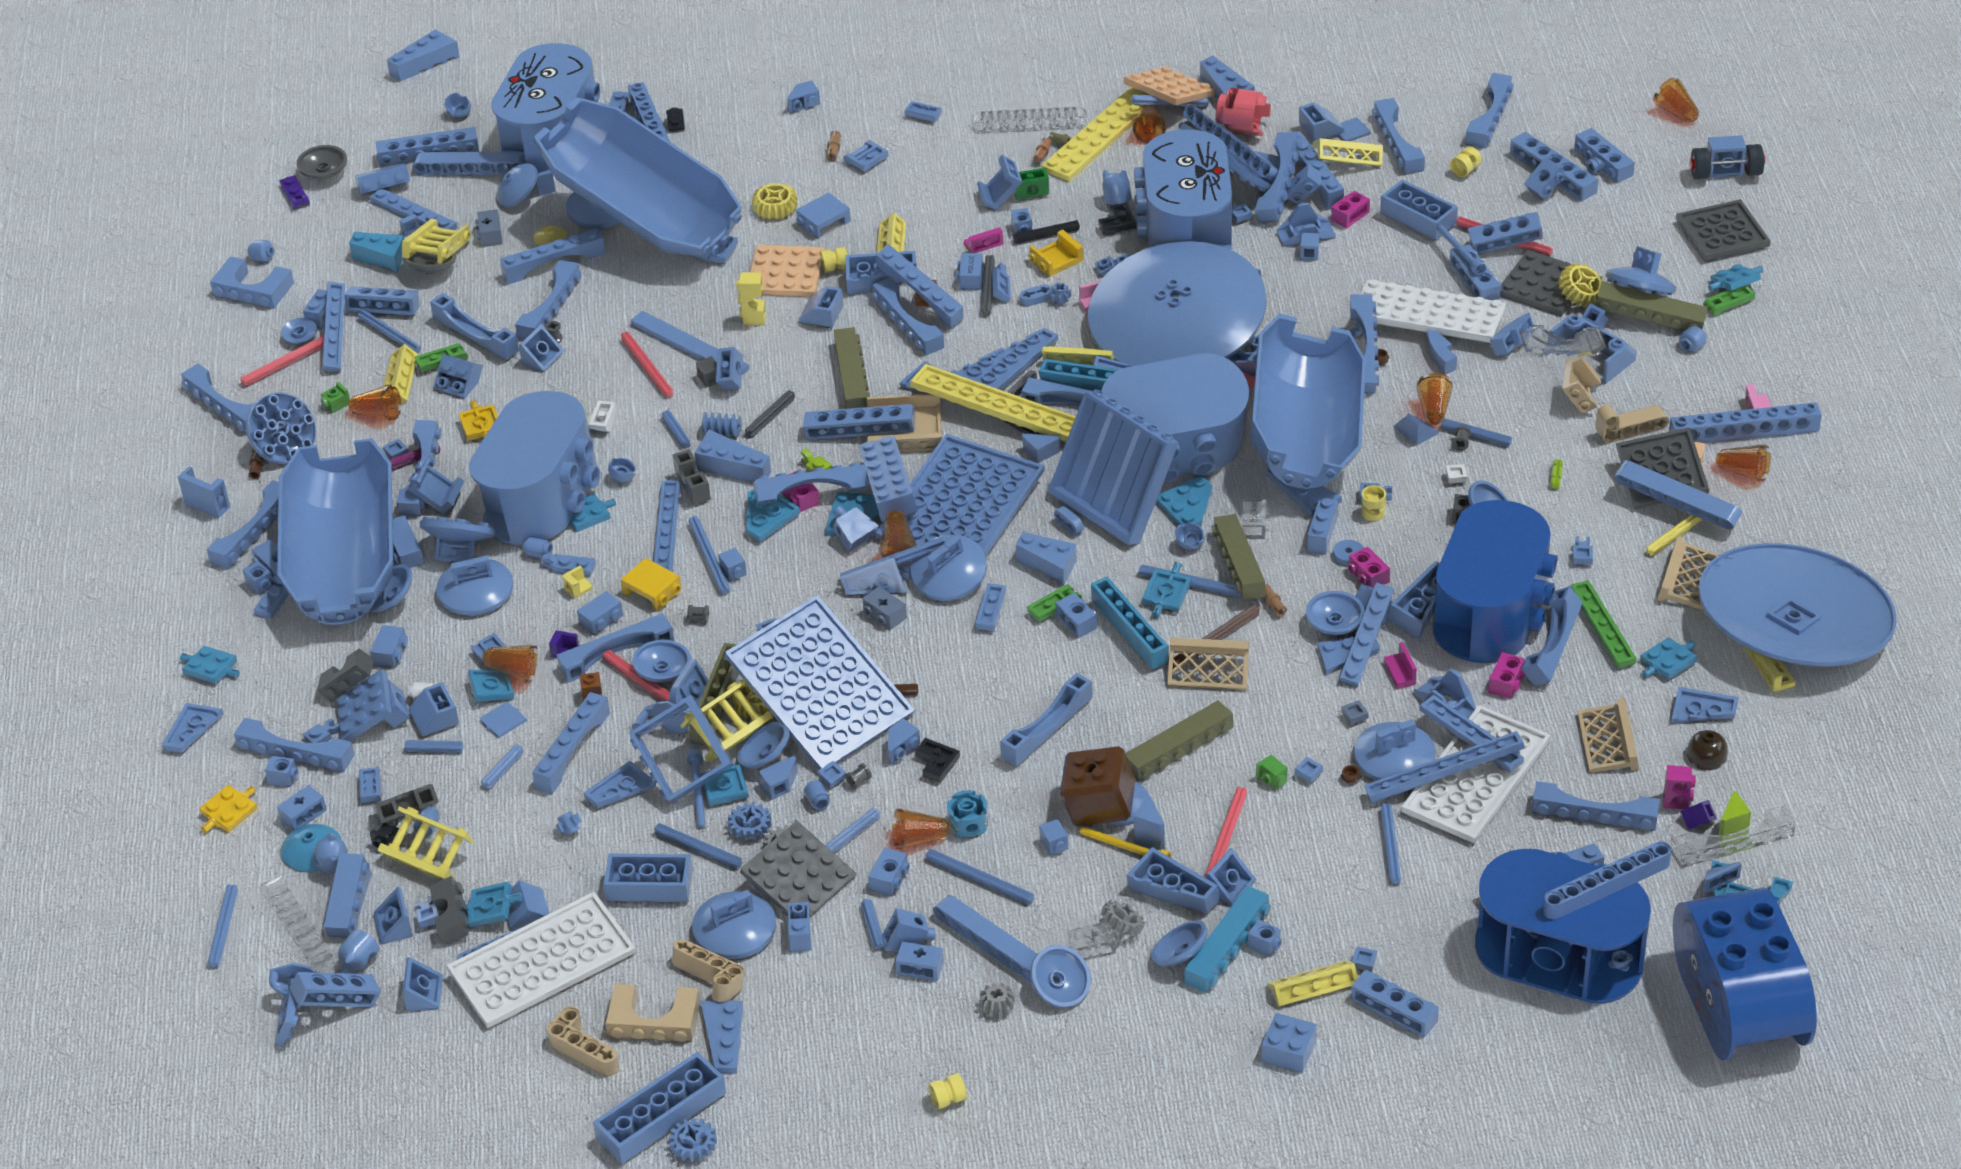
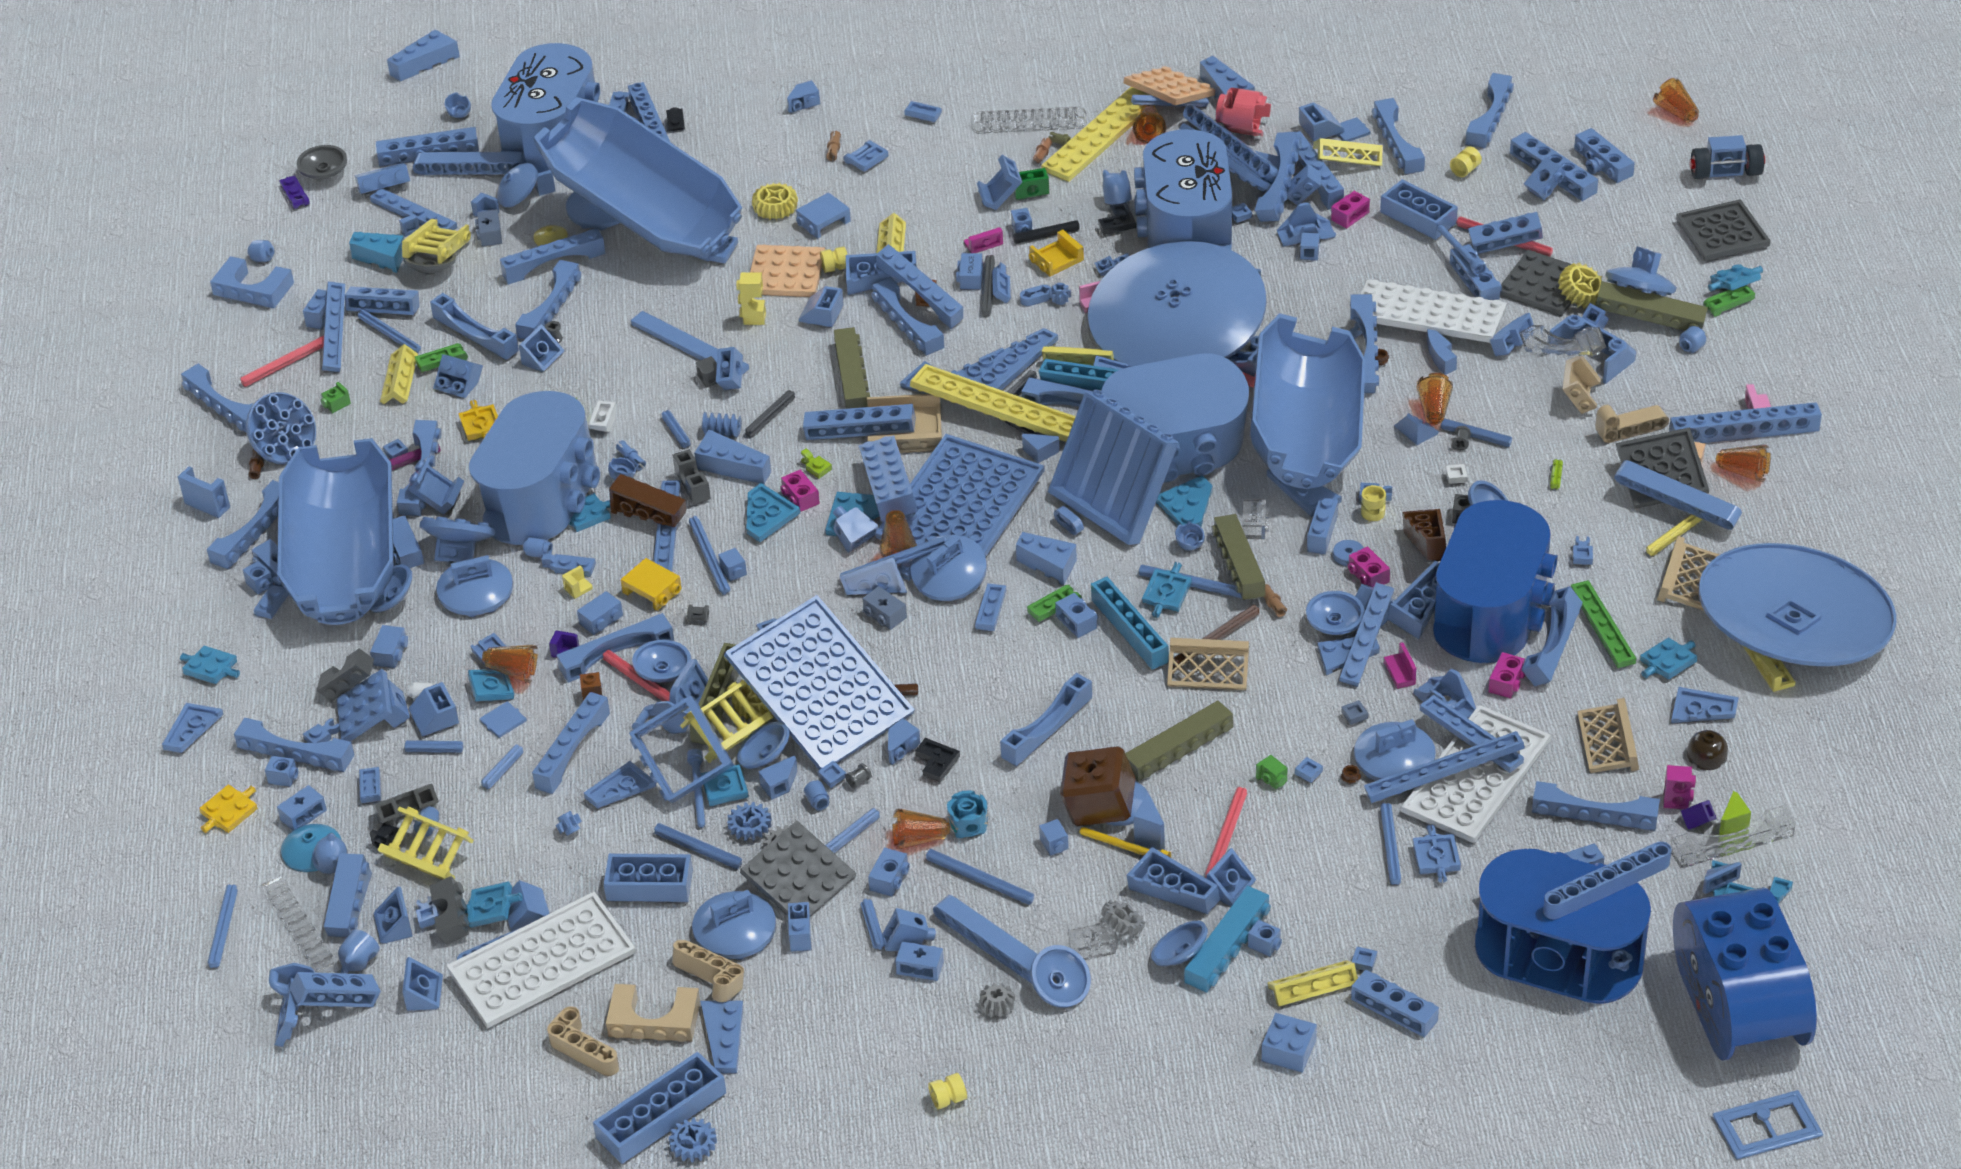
(299, 330): medium blue dish -> none
(377, 403): clear orange cone -> none
(484, 203): none -> medium blue panel
(631, 454): none -> medium blue pin
(645, 501): none -> reddish brown wedge
(647, 365): coral axle -> none
(852, 478): medium blue arch -> none
(1426, 532): none -> reddish brown wedge
(1436, 853): none -> medium blue plate
(1763, 1109): none -> medium blue door

